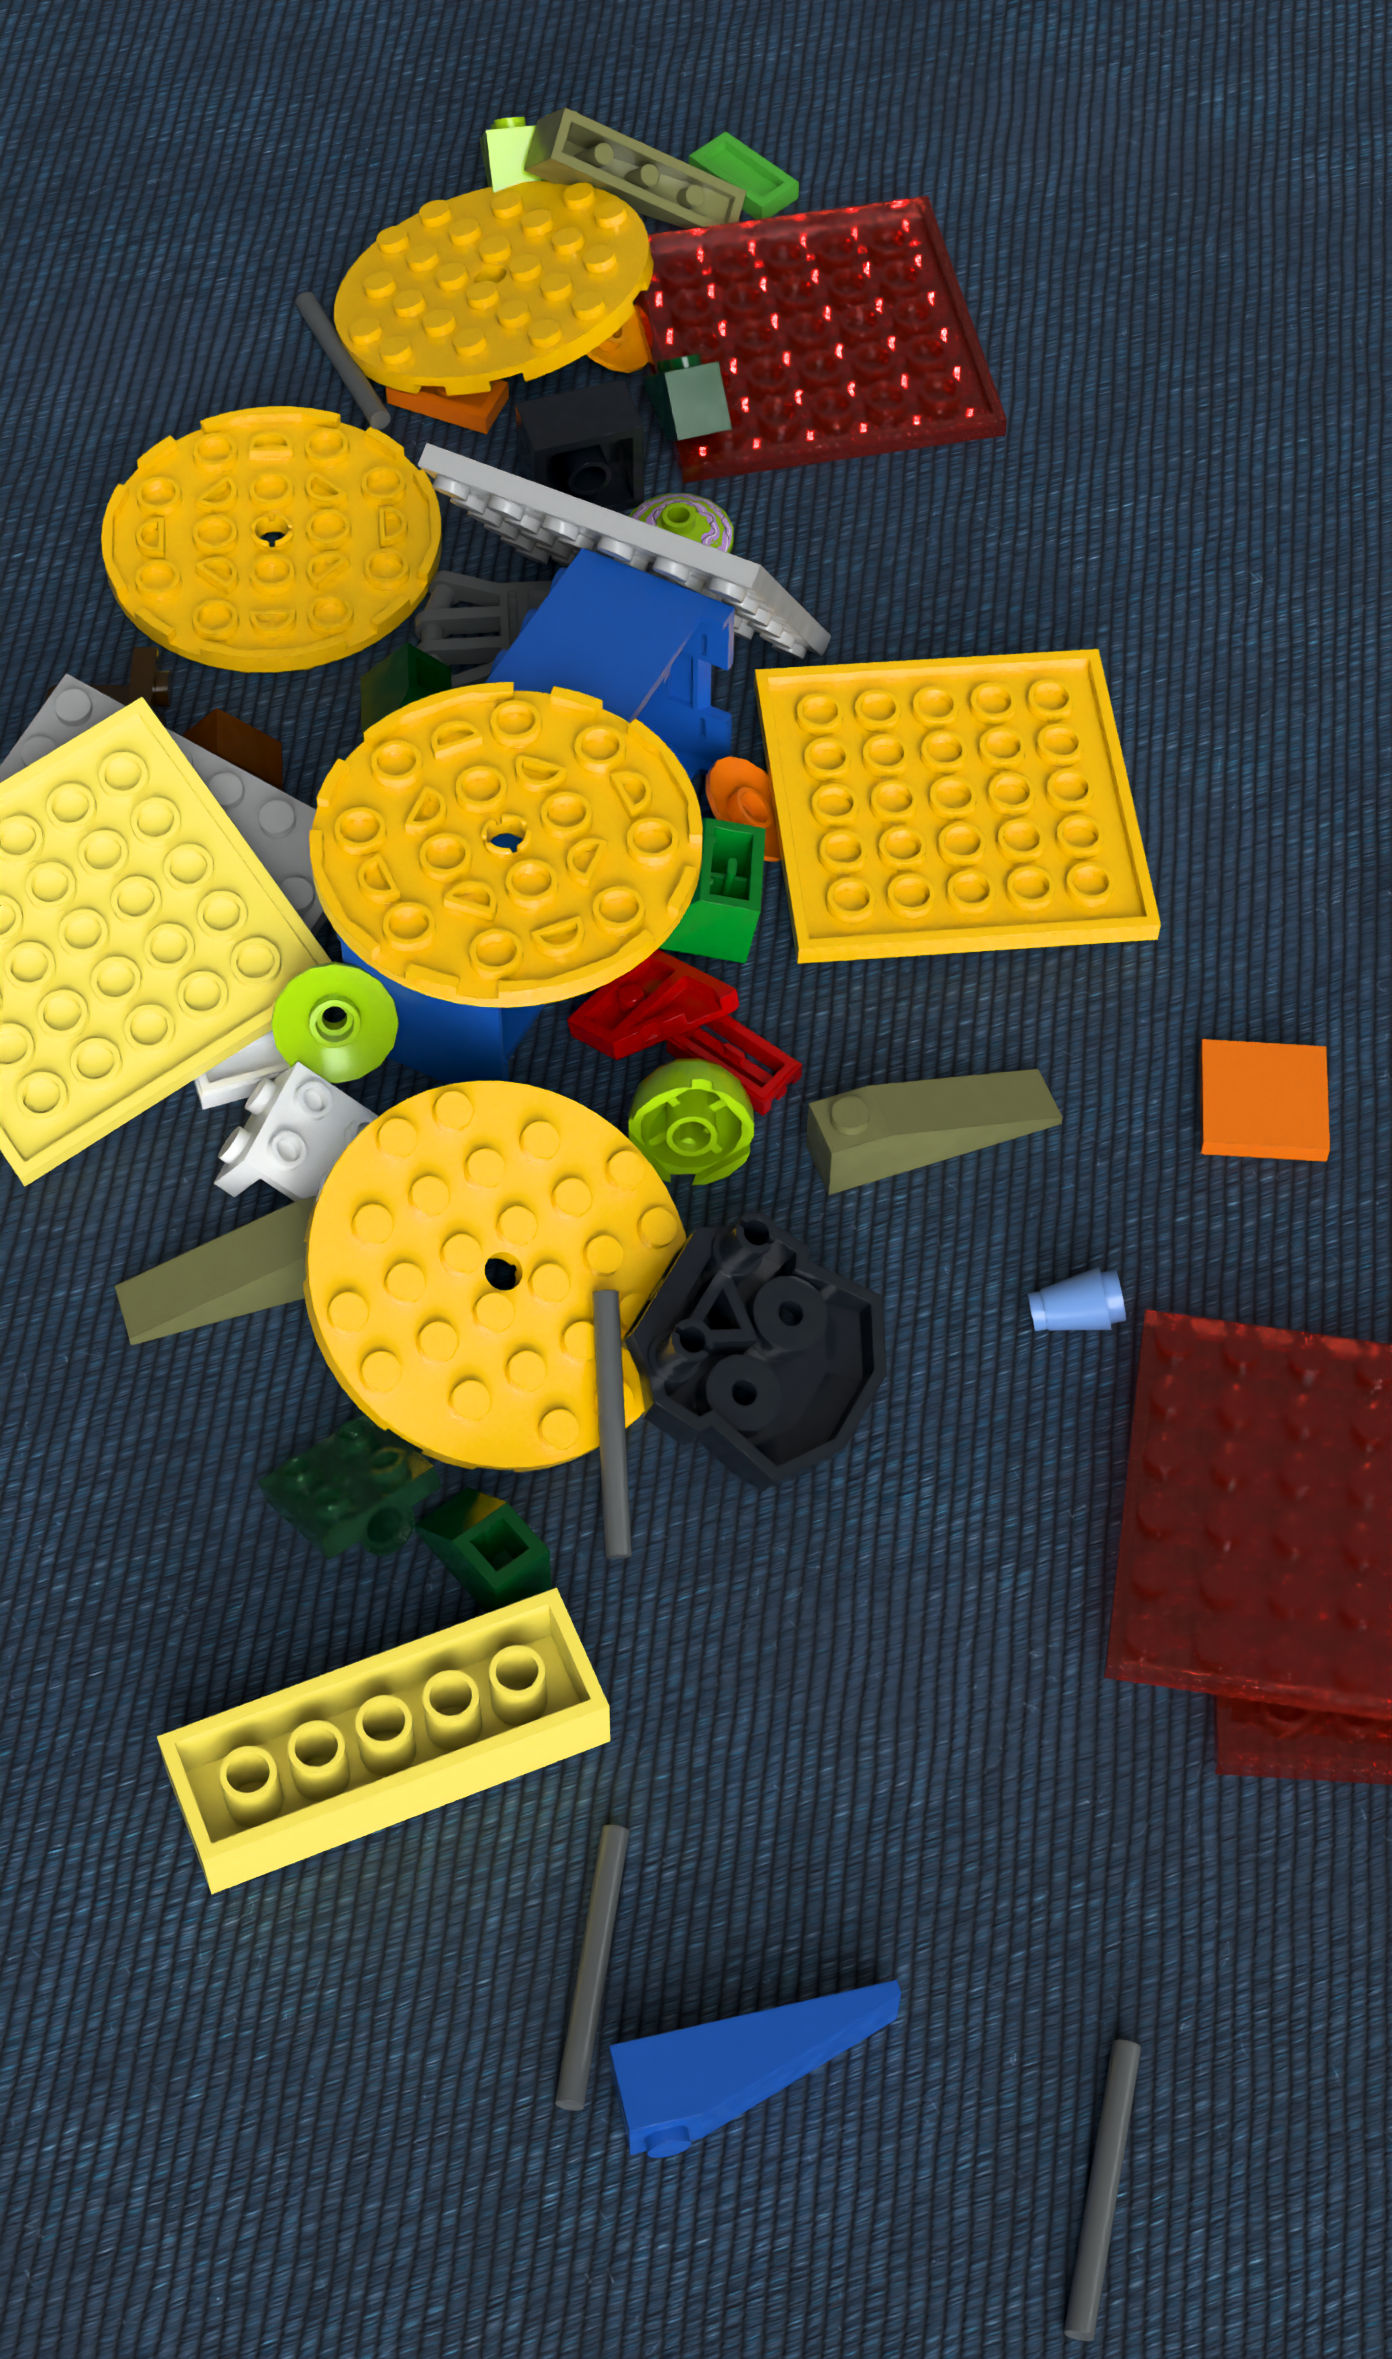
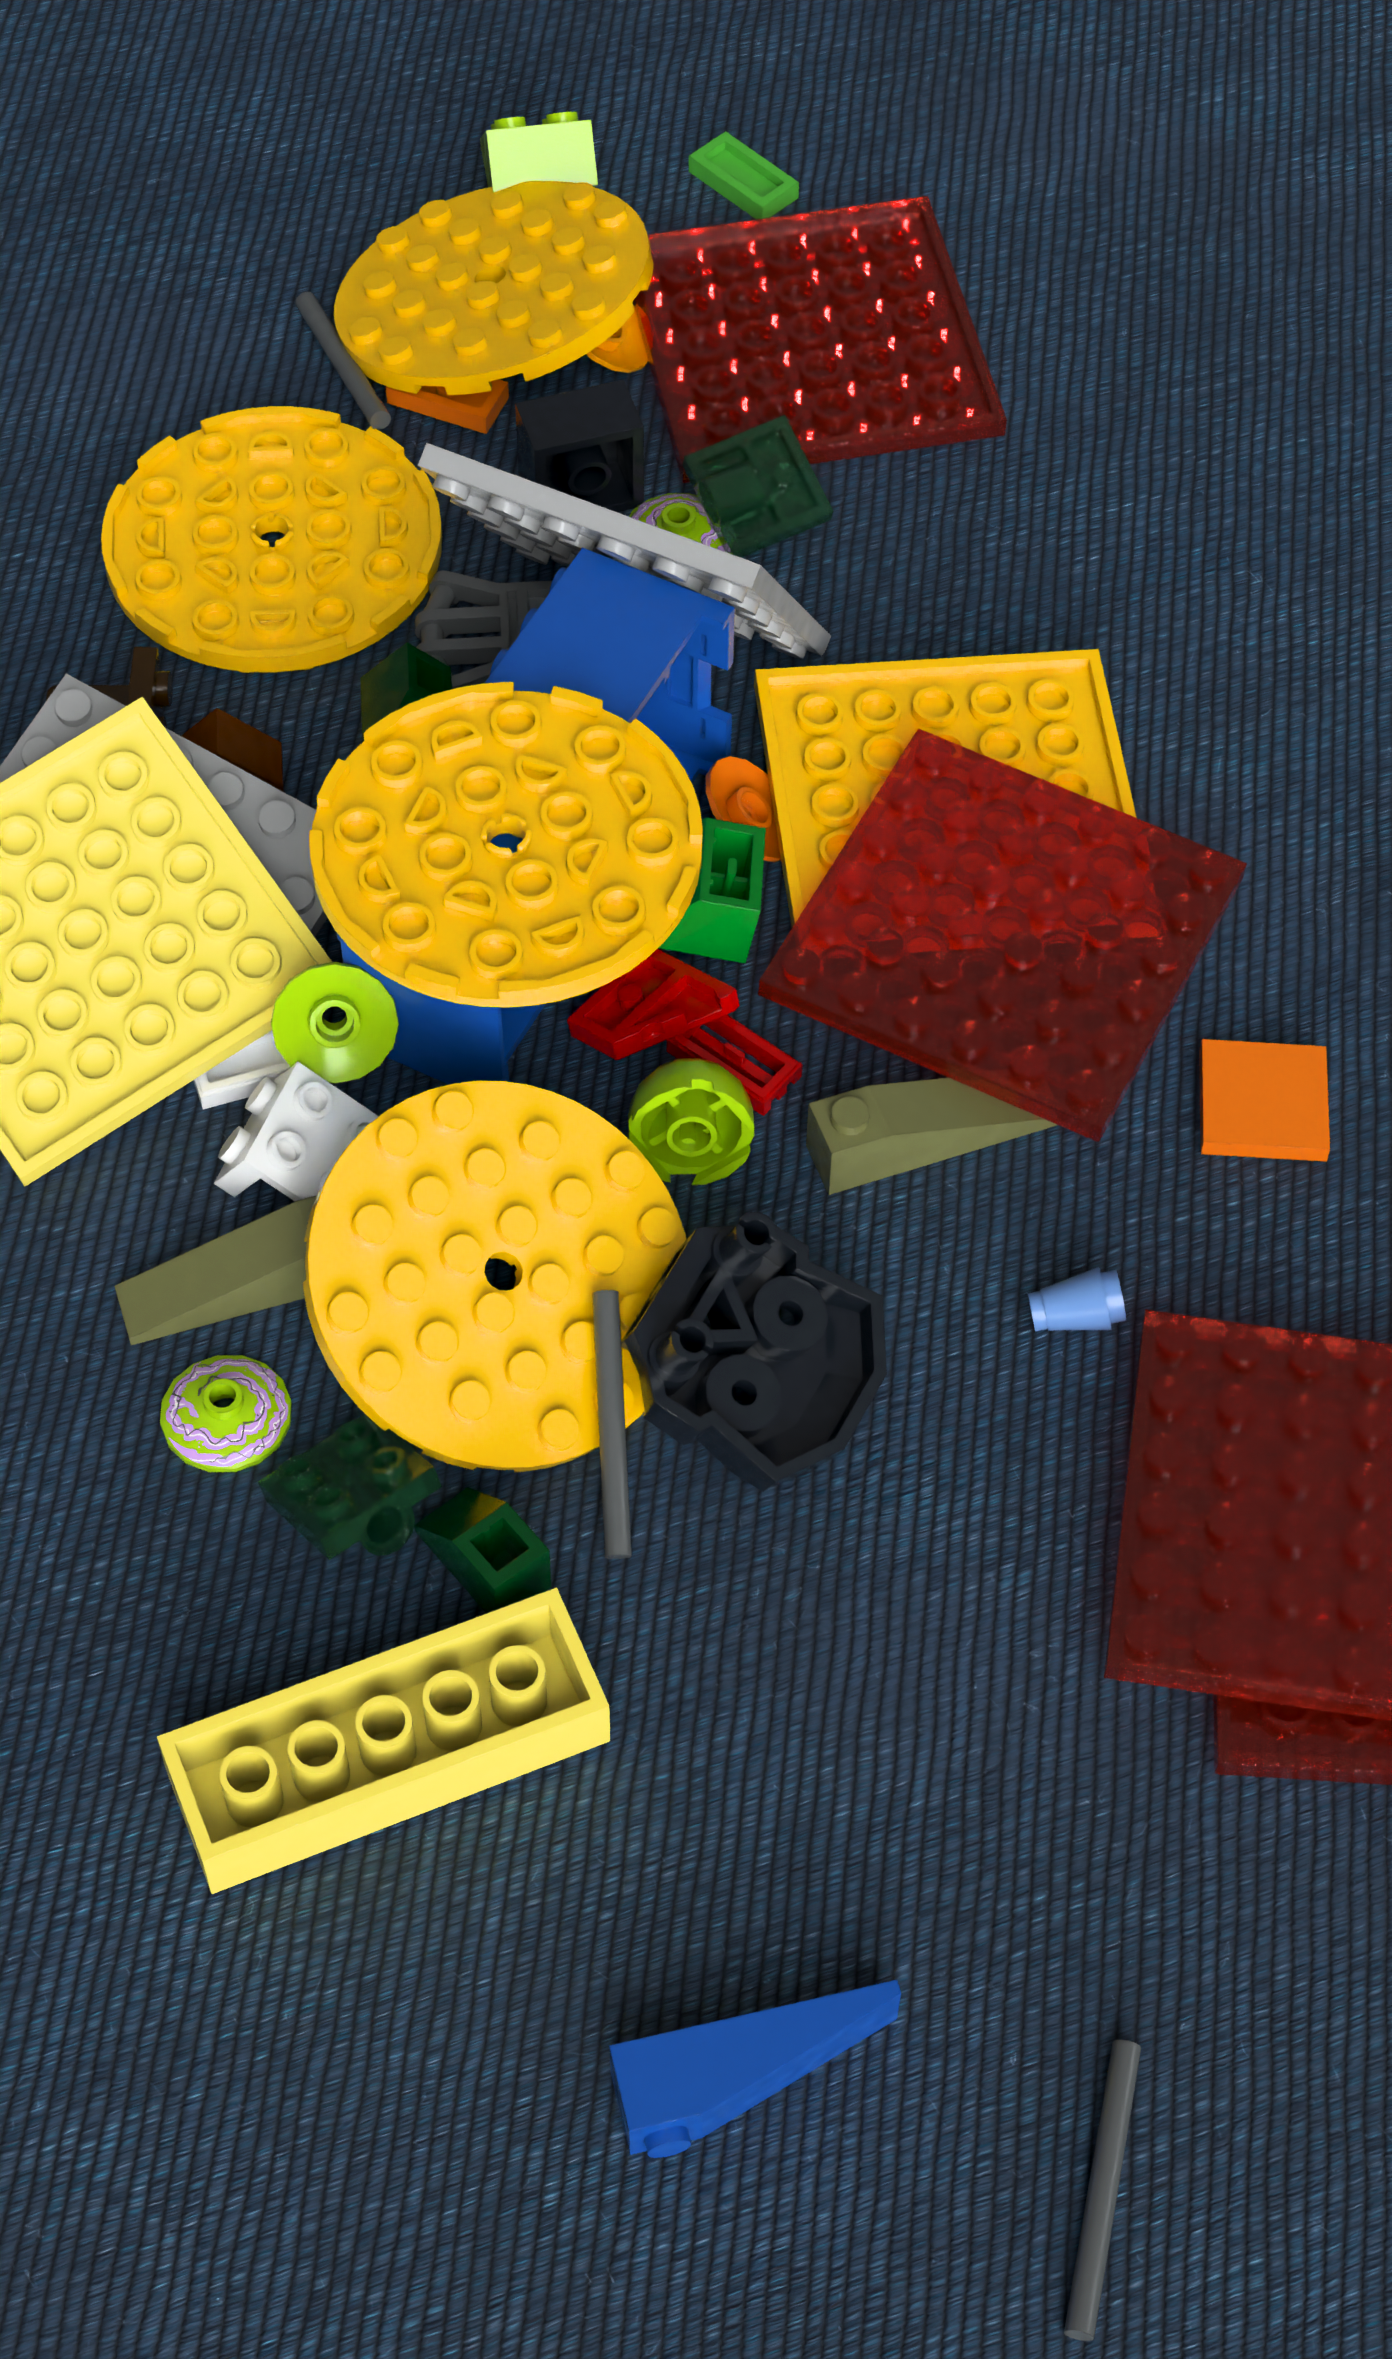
(230, 1435): none -> dish
(578, 149): olive slope -> none
(592, 1968): dark grey bar -> none
(688, 397): slope -> none
(757, 487): none -> clear green plate
(1004, 933): none -> clear red plate

